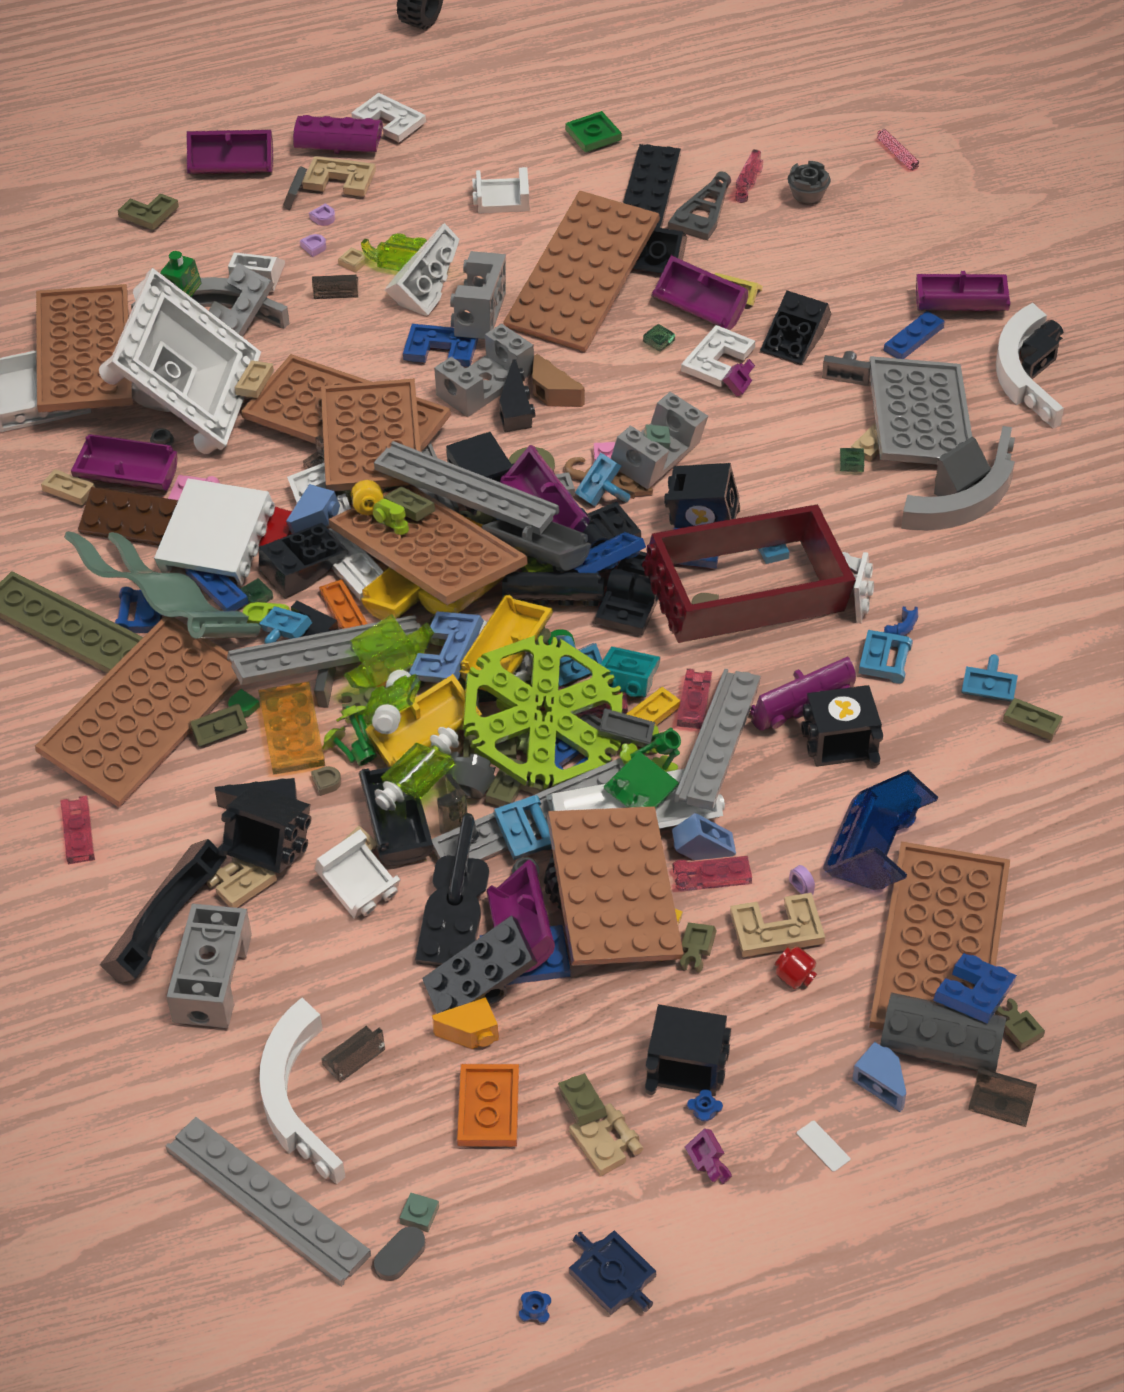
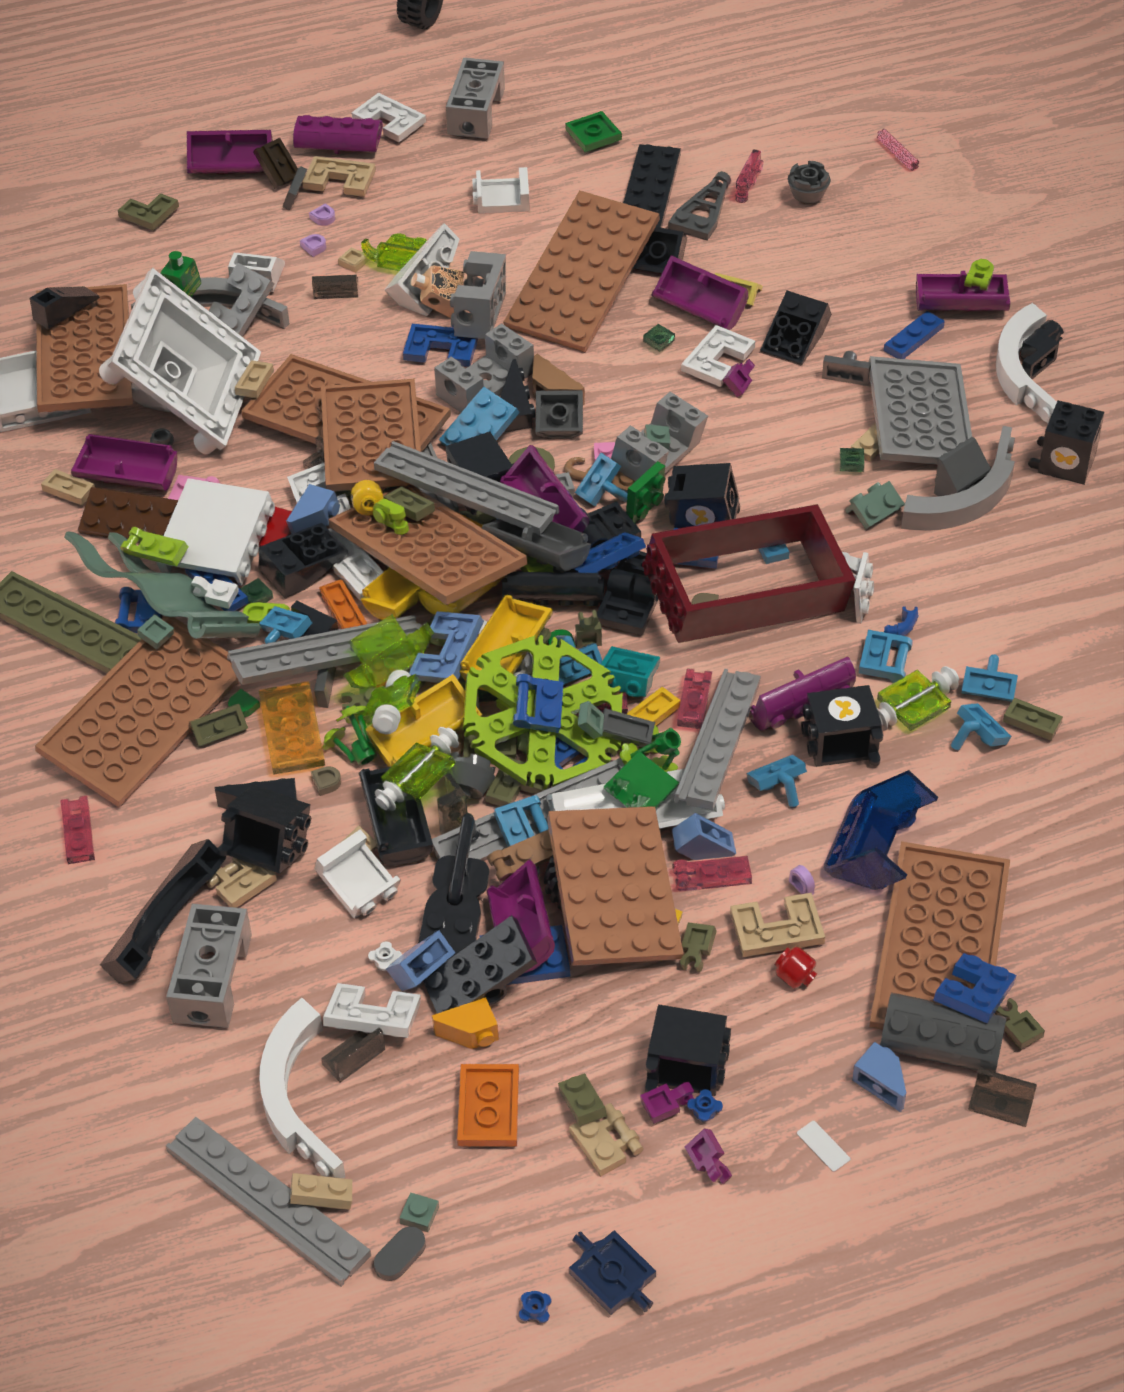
(59, 303): none -> black slope
(154, 547): none -> lime plate
(155, 631): none -> sand green plate
(218, 593): none -> white plate
(276, 162): none -> dark brown plate
(321, 1191): none -> tan plate
(348, 1012): none -> white plate
(384, 949): none -> white plate
(420, 961): none -> medium blue slope
(437, 286): none -> light nougat torso
(472, 95): none -> light grey plate
(482, 415): none -> dark azure plate
(535, 848): none -> medium nougat plate
(546, 704): none -> blue plate
(559, 414): none -> dark grey slope
(588, 630): none -> olive plate
(591, 719): none -> sand green plate
(646, 492): none -> green plate
(664, 1103): none -> magenta plate
(780, 771): none -> dark azure plate
(876, 505): none -> sand green bracket
(916, 699): none -> clear neon green plate
(980, 274): none -> lime plate
(983, 724): none -> dark azure plate
(1069, 442): none -> black container

